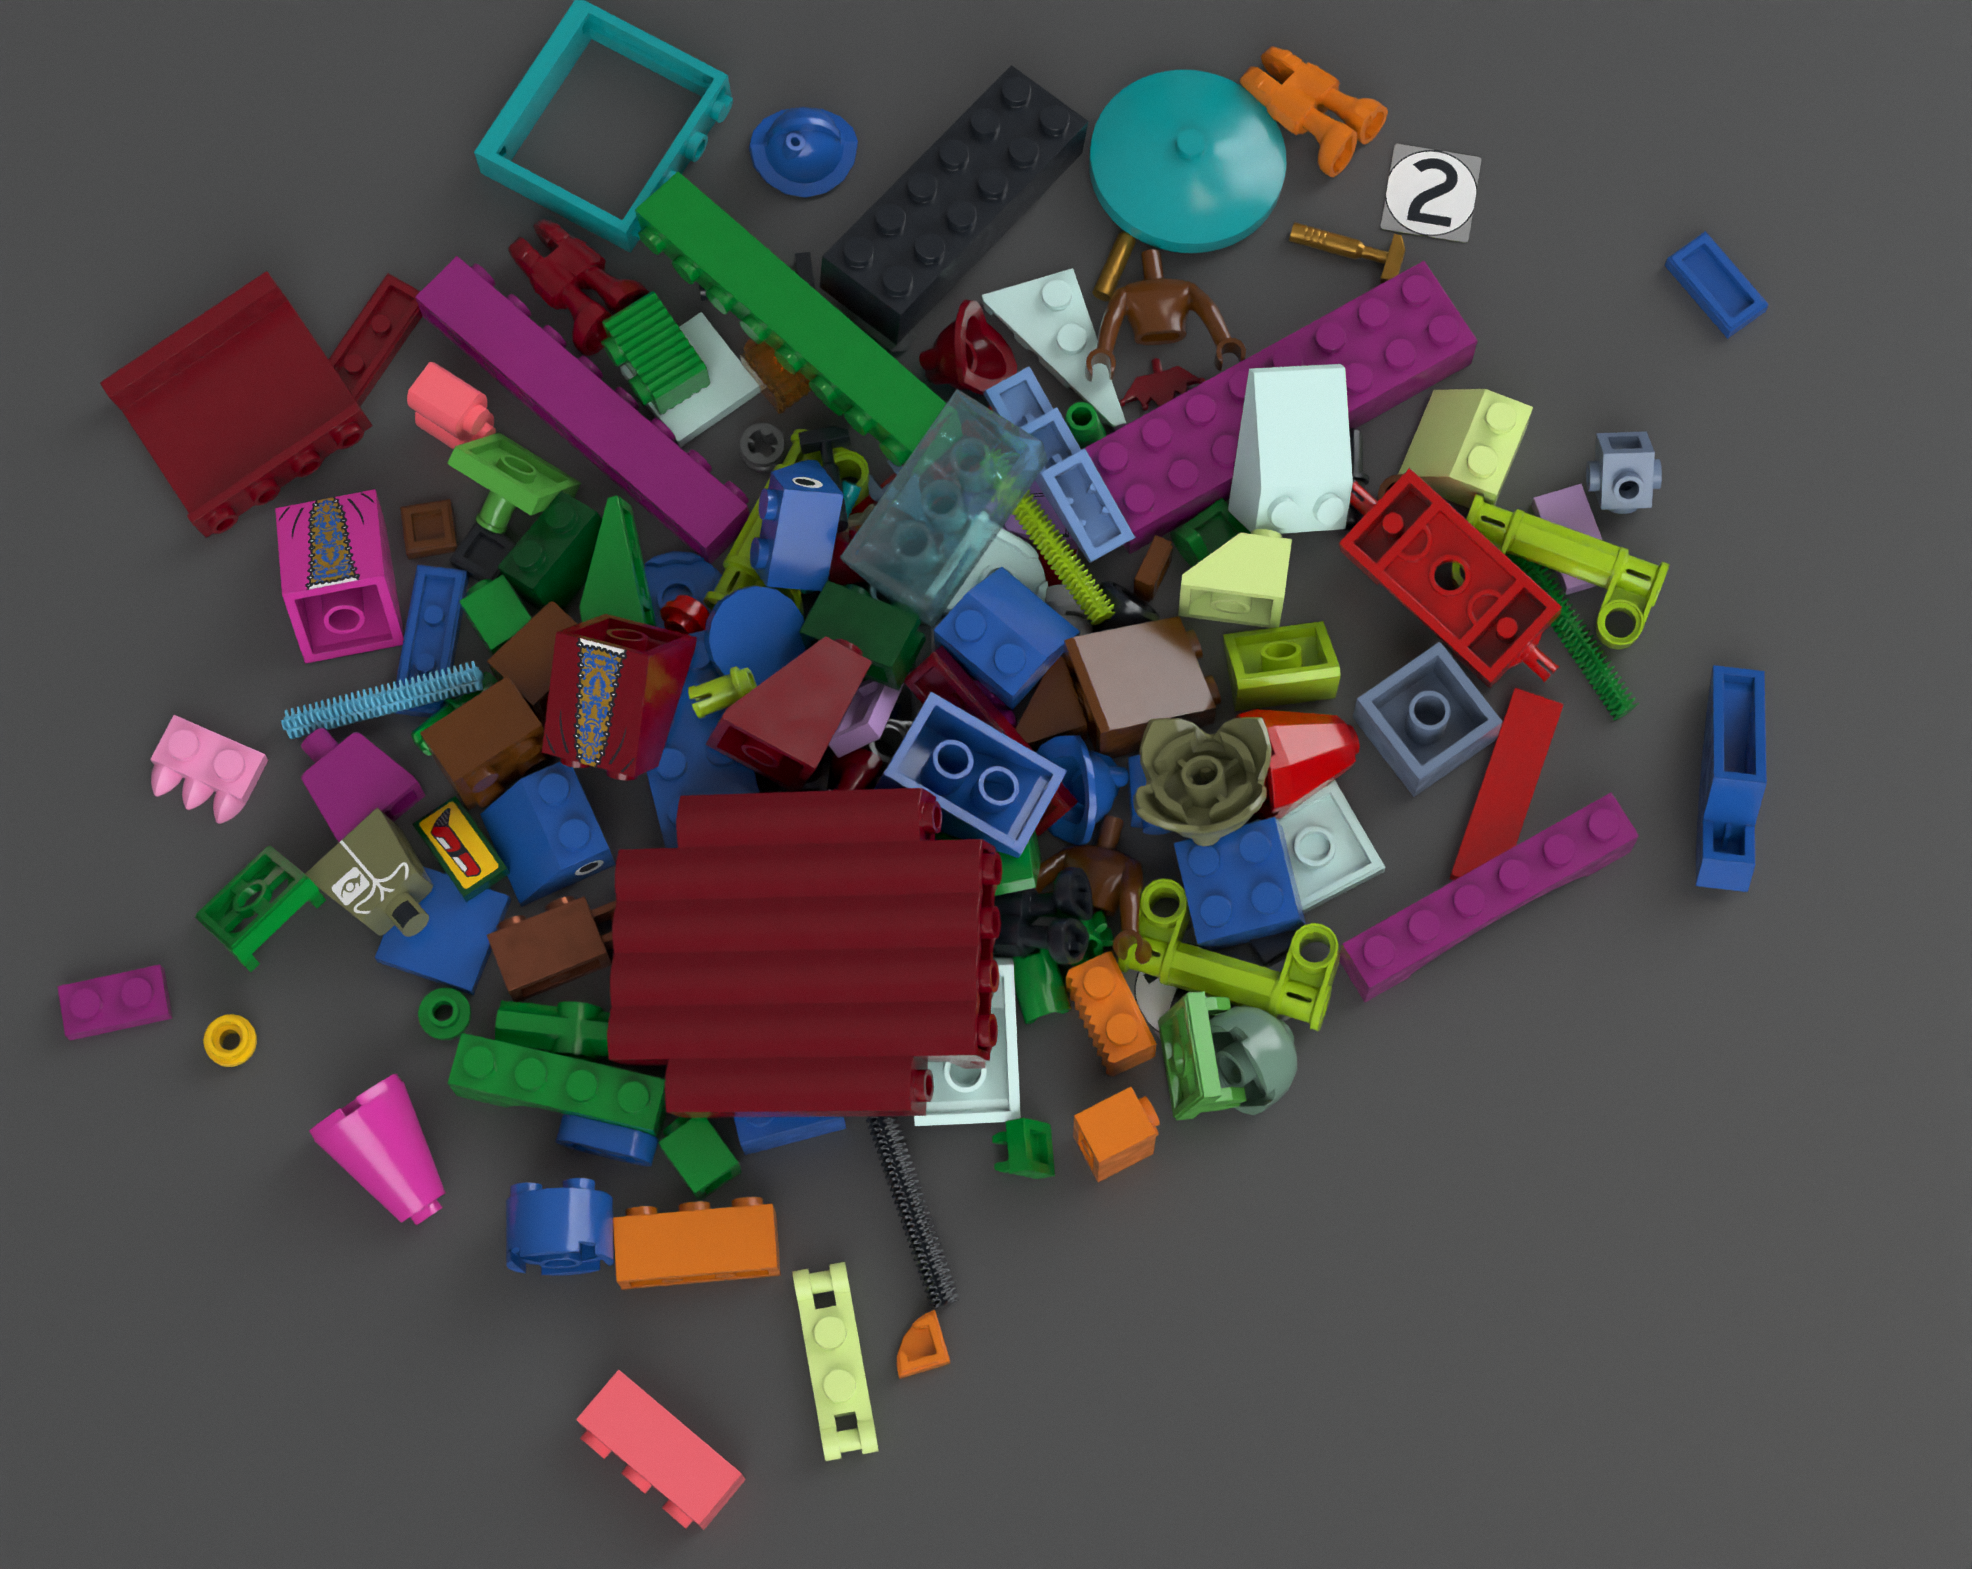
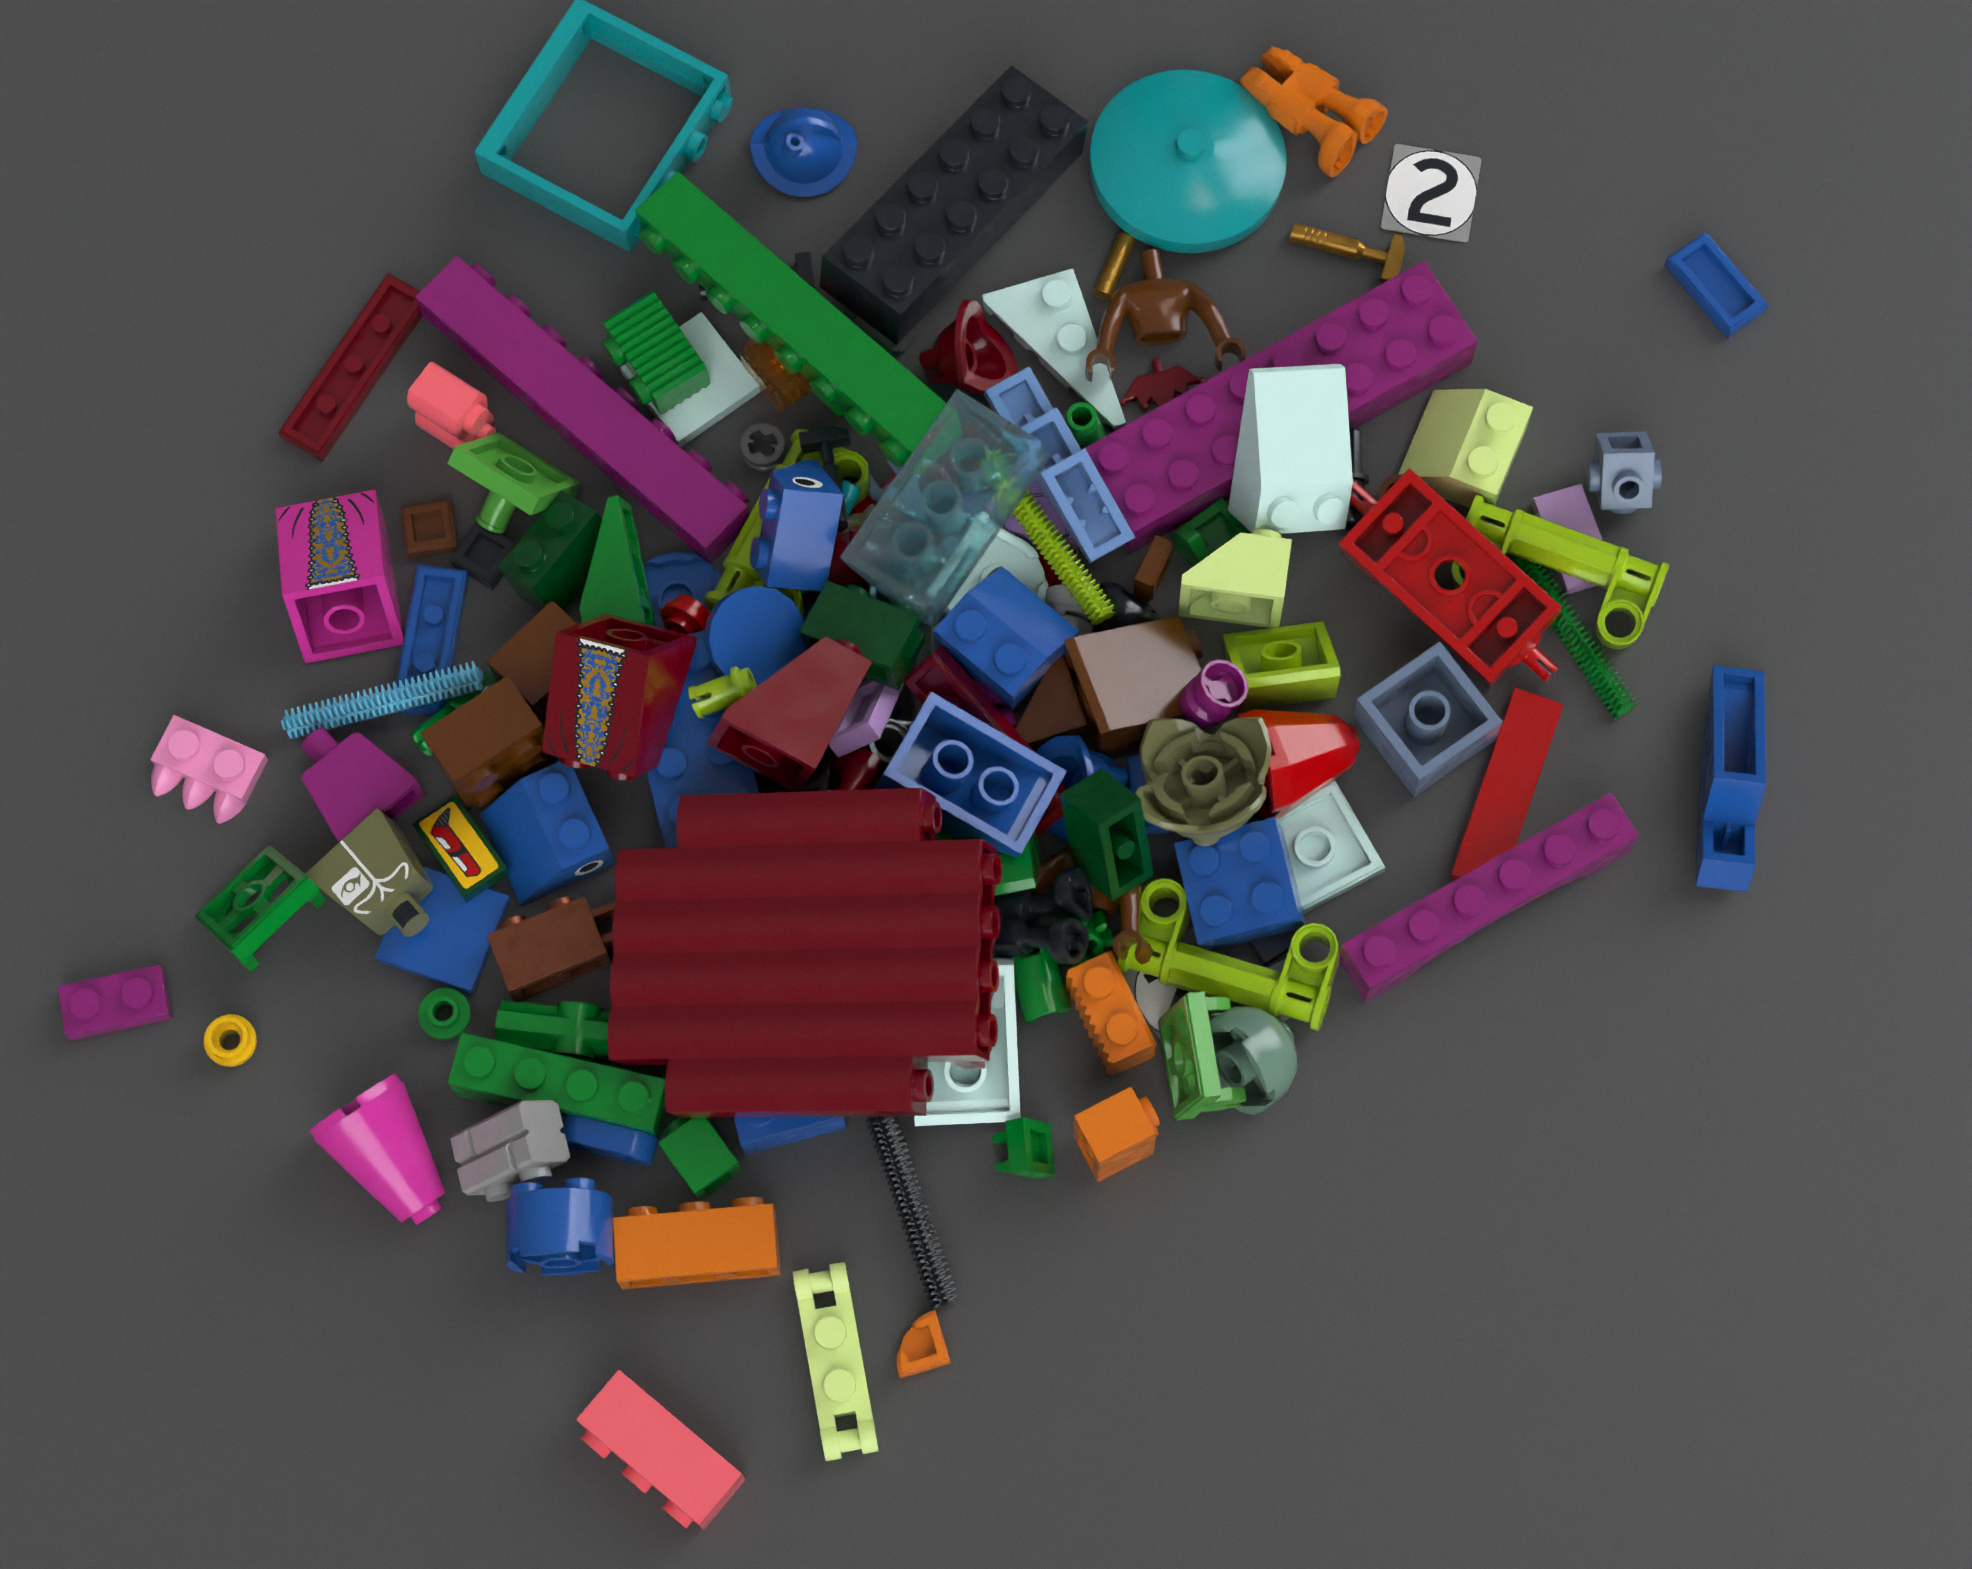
(237, 405): dark red panel -> none
(494, 612): green brick -> none
(510, 1149): none -> light grey brick
(568, 270): dark red piece -> none
(1107, 834): none -> dark green brick
(1213, 693): none -> magenta wheel

